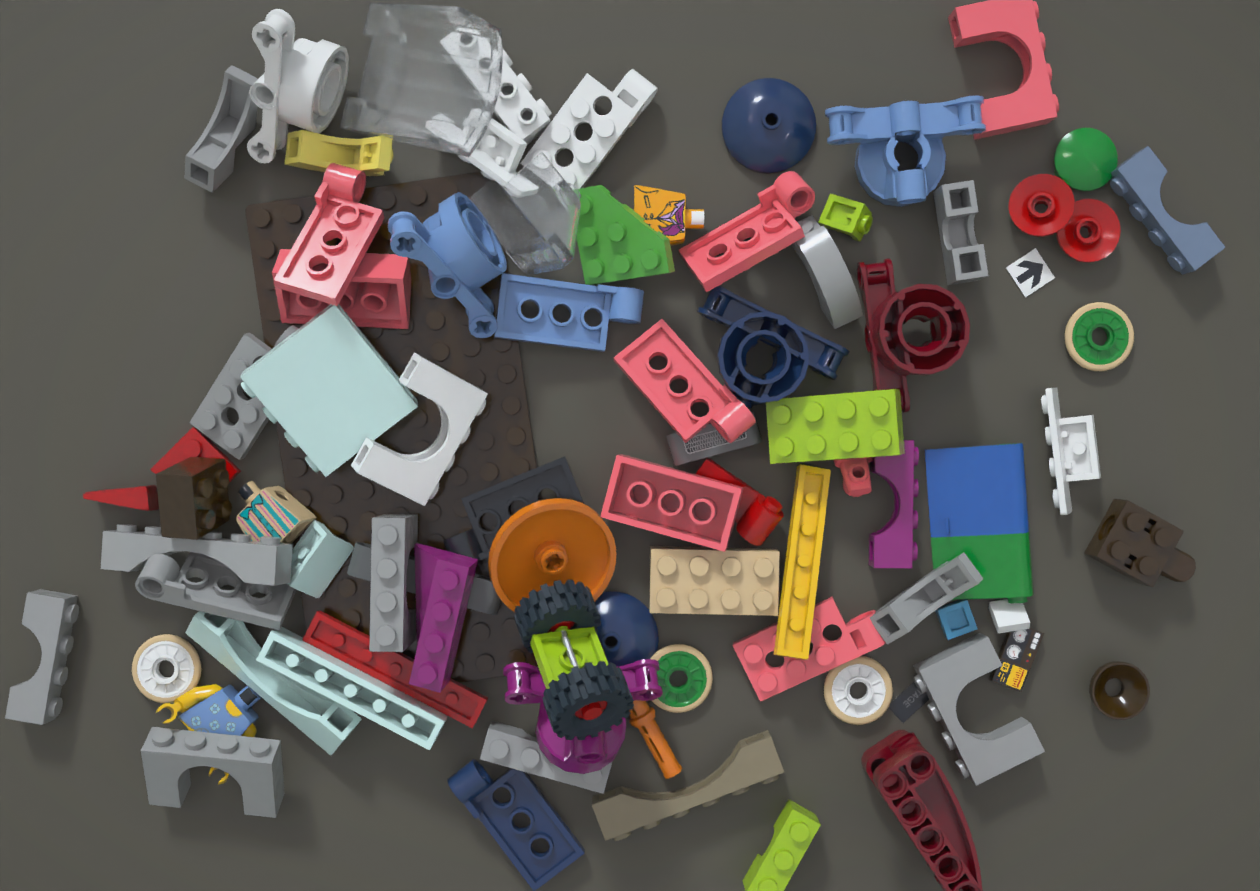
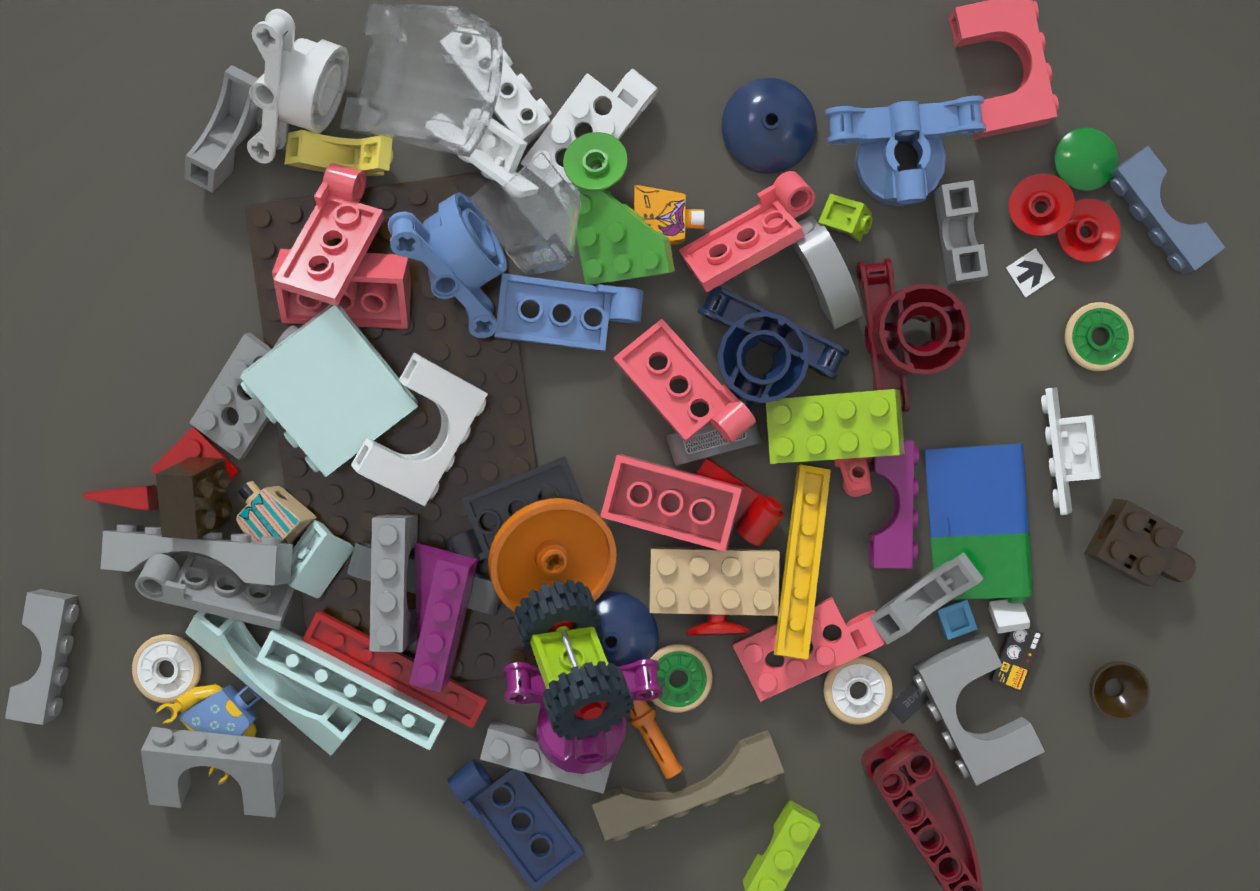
(592, 150): none -> bright green dish
(717, 626): none -> red dish

